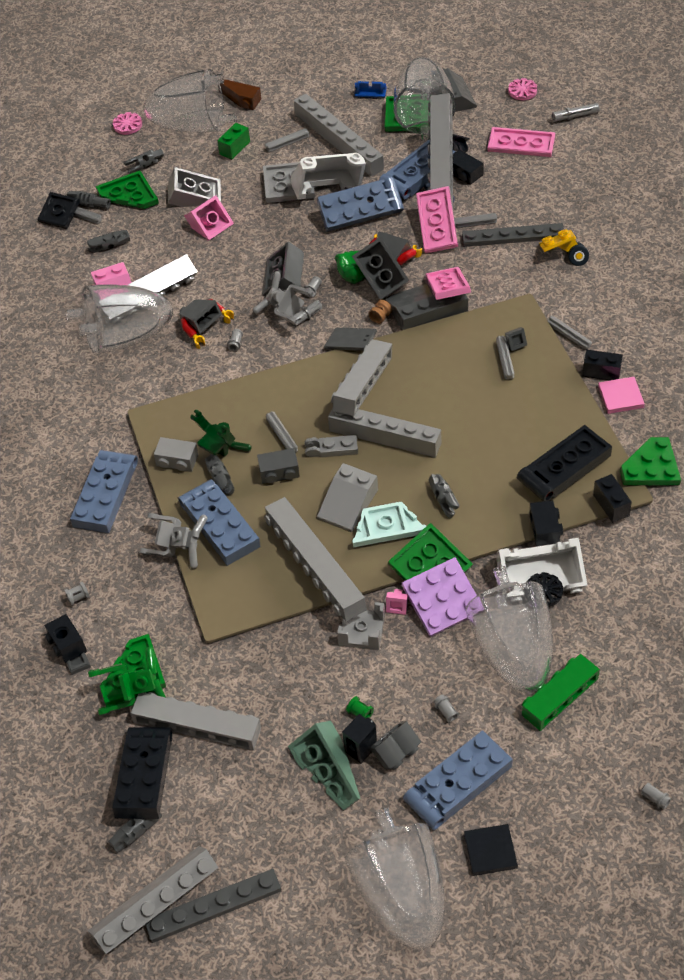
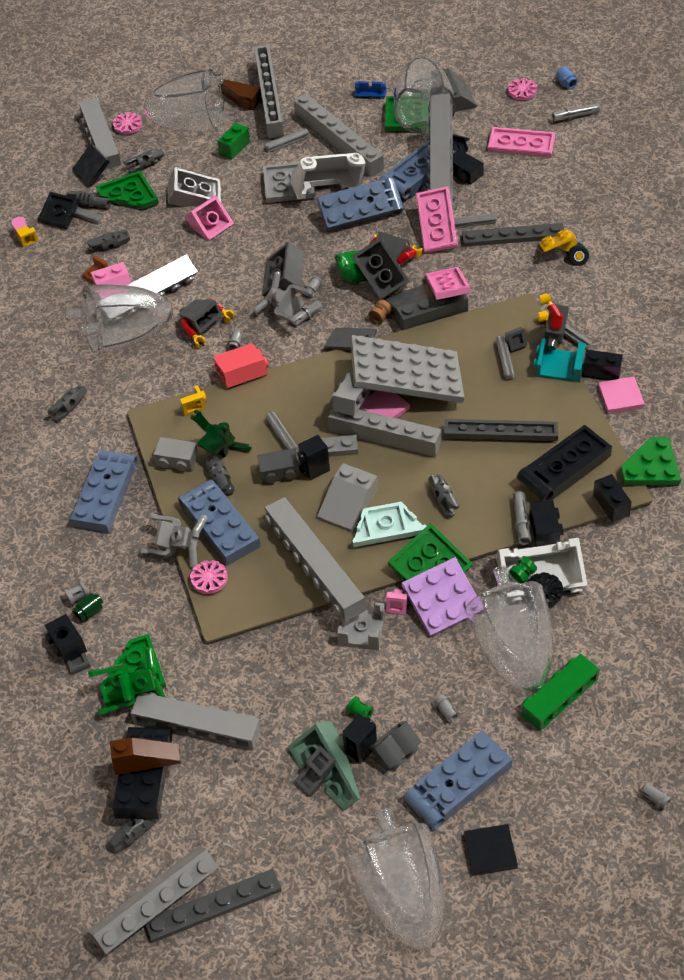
(24, 234): none -> yellow leg
(67, 402): none -> dark grey hinge
(87, 607): none -> dark green brick
(91, 165): none -> black tile
(98, 130): none -> light grey brick
(98, 264): none -> dark orange bracket
(142, 754): none -> reddish brown slope
(193, 402): none -> yellow bracket
(209, 577): none -> bright pink wheel
(240, 365): none -> coral brick
(268, 92): none -> light grey brick
(313, 457): none -> black brick
(316, 772): none -> dark grey slope
(385, 404): none -> bright pink tile
(406, 369): none -> light grey plate
(501, 429): none -> dark grey plate
(522, 523): none -> light grey pin
(523, 569): none -> green wheel
(555, 321): none -> torso
(559, 363): none -> teal panel
(566, 78): none -> medium blue brick

